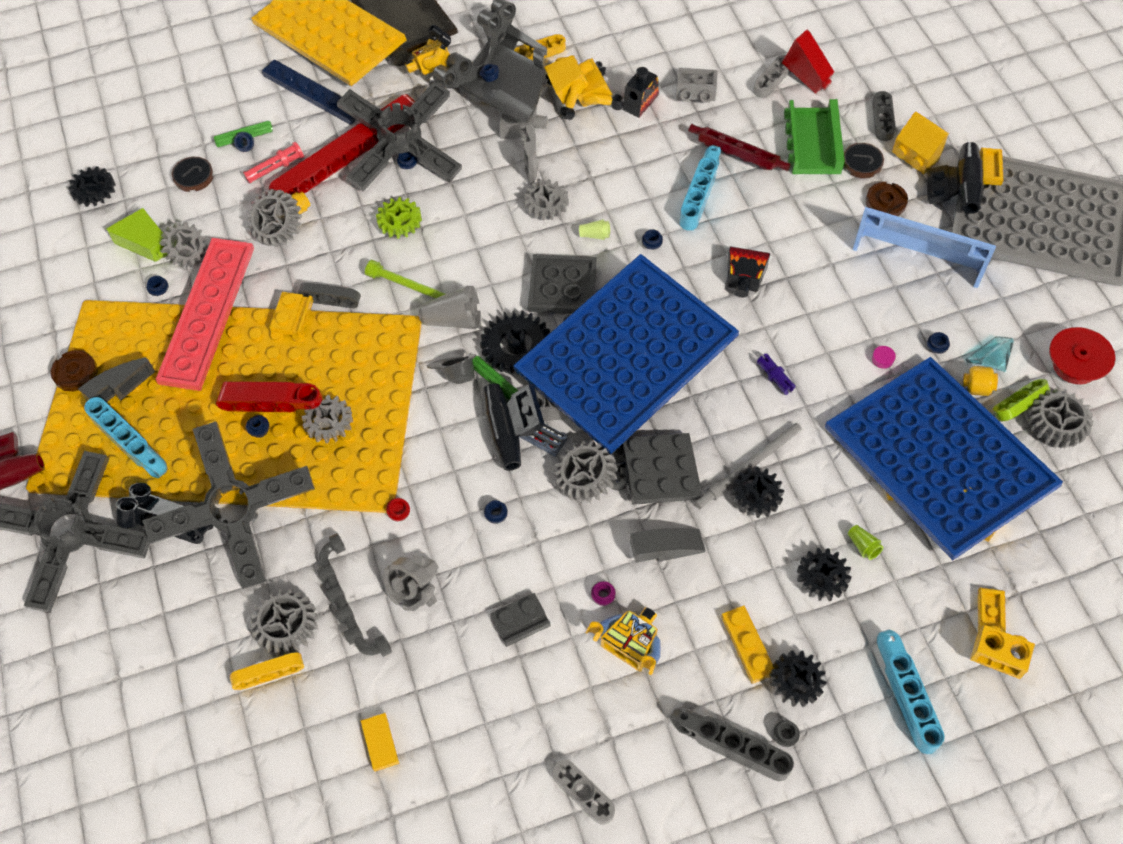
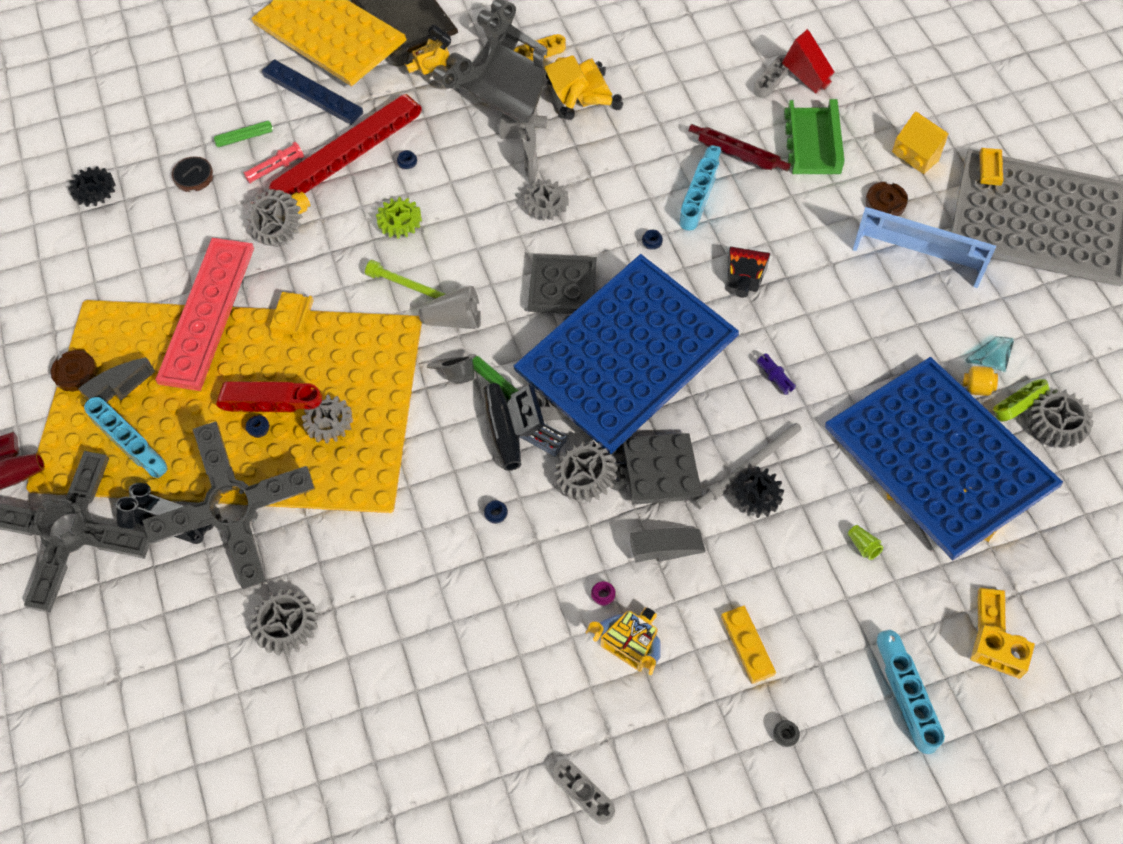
(139, 235): lime slope -> none
(157, 286): dark blue plate -> none
(179, 235): light grey gear -> none
(238, 141): dark blue plate -> none
(266, 671): yellow beam -> none
(330, 295): dark grey beam -> none
(344, 613): dark grey bar -> none
(379, 742): yellow tile -> none
(387, 146): dark grey piece -> none
(398, 509): red plate -> none
(411, 581): light grey piece -> none
(489, 72): dark blue plate -> none
(514, 331): black gear -> none
(520, 619): dark grey plate -> none
(597, 230): yellowish green cone -> none
(640, 92): black torso -> none
(693, 722): dark grey piece -> none
(696, 84): light grey plate -> none
(794, 667): black gear -> none
(822, 583): black gear -> none
(863, 160): black tile -> none
(881, 122): dark grey beam -> none
(883, 357): dark pink tile -> none
(938, 343): dark blue plate -> none
(965, 180): black plate -> none
(1081, 355): red piece -> none

